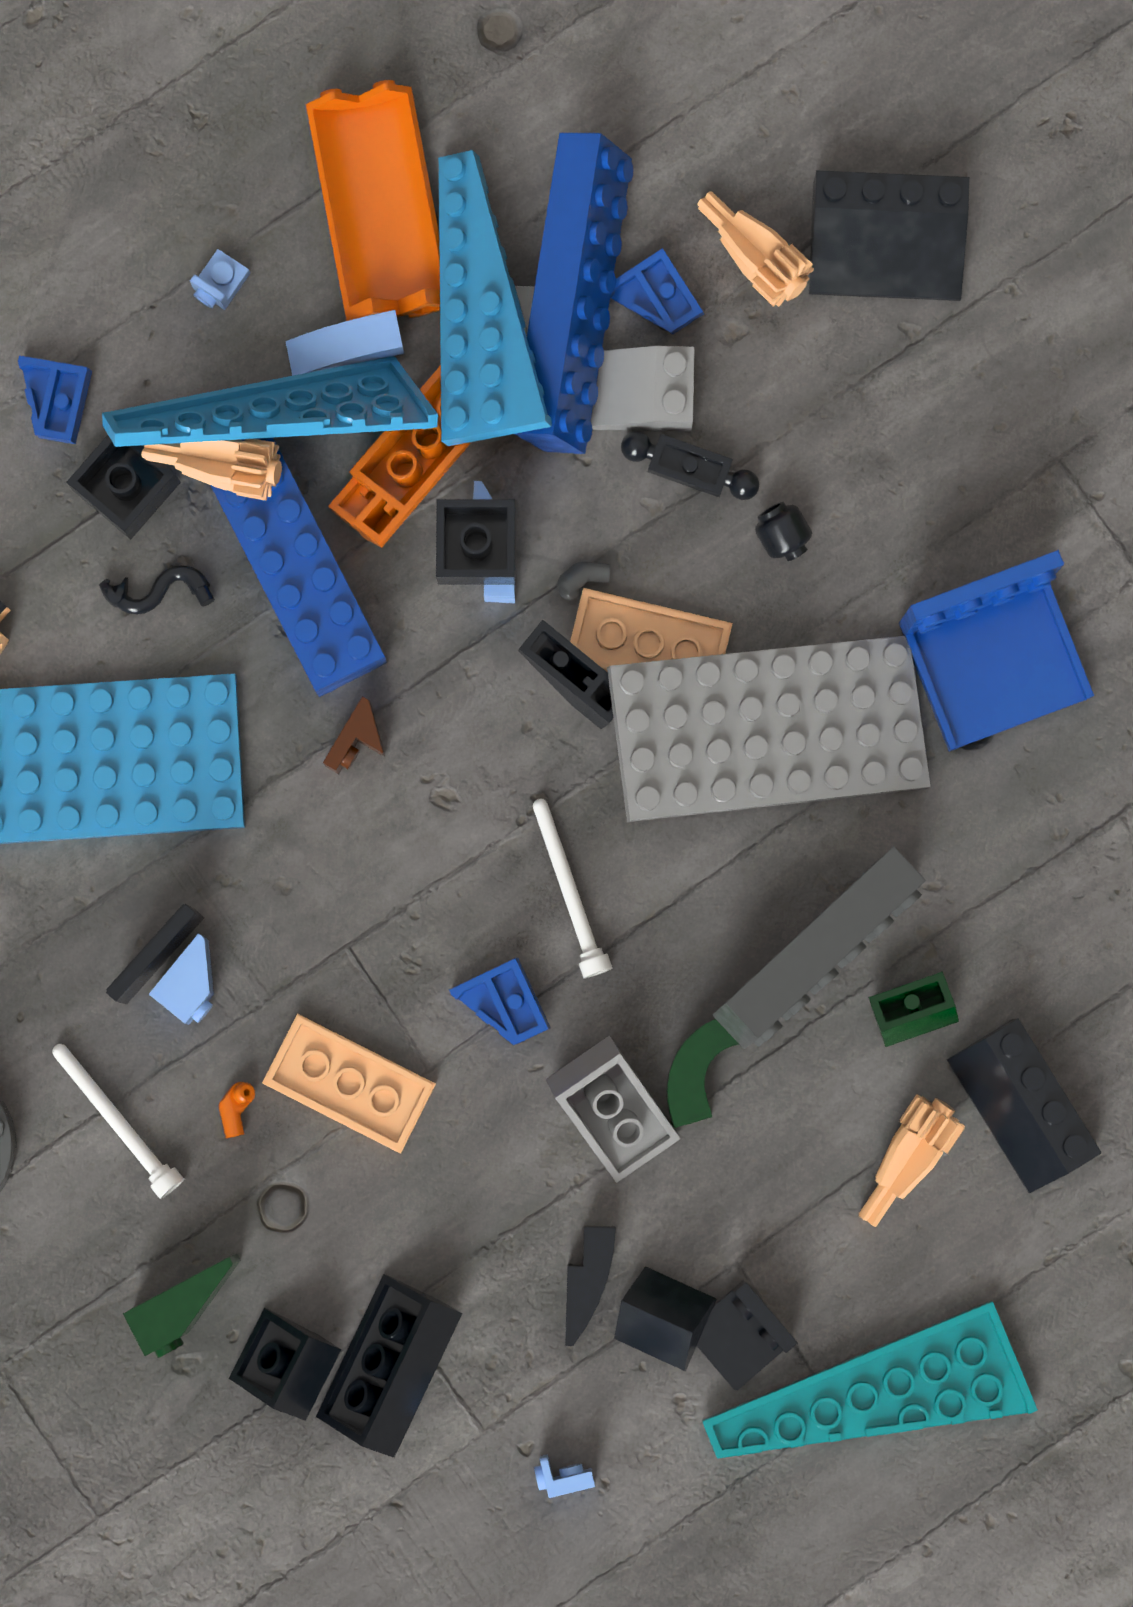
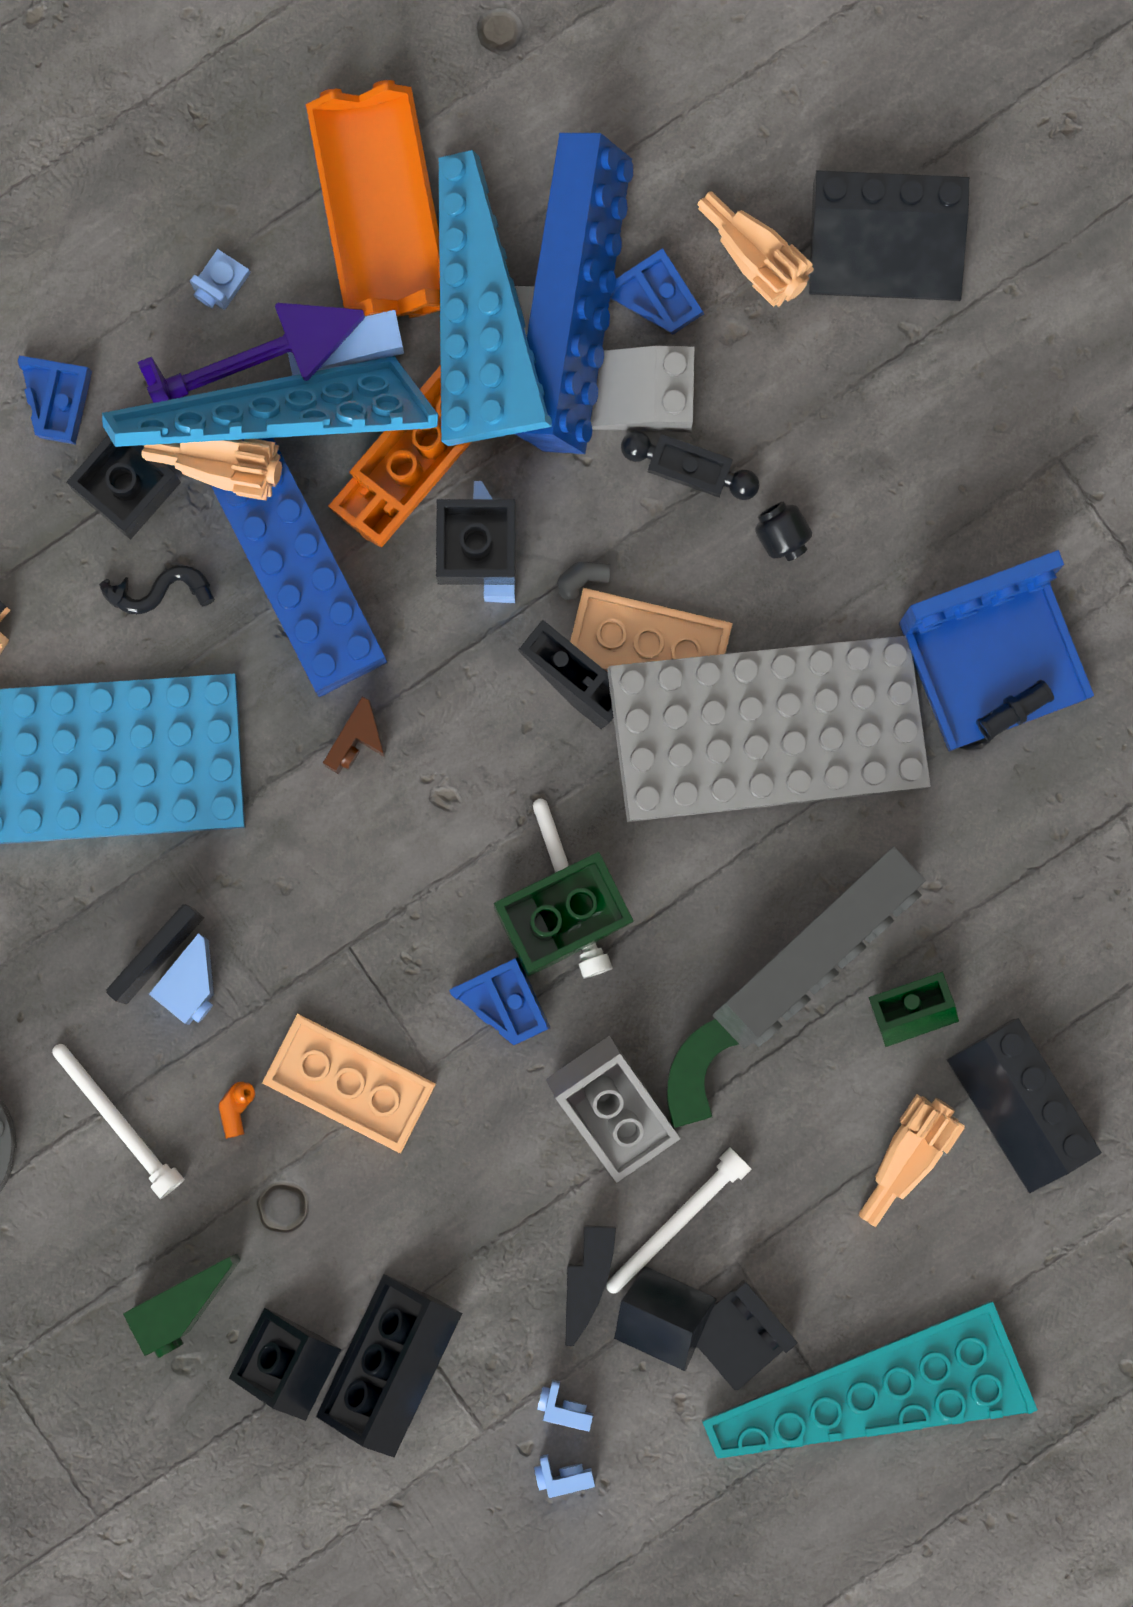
(310, 335): none -> dark purple piece
(563, 913): none -> dark green slope
(570, 1414): none -> light blue bracket
(729, 1169): none -> white piece
(1015, 710): none -> black pin

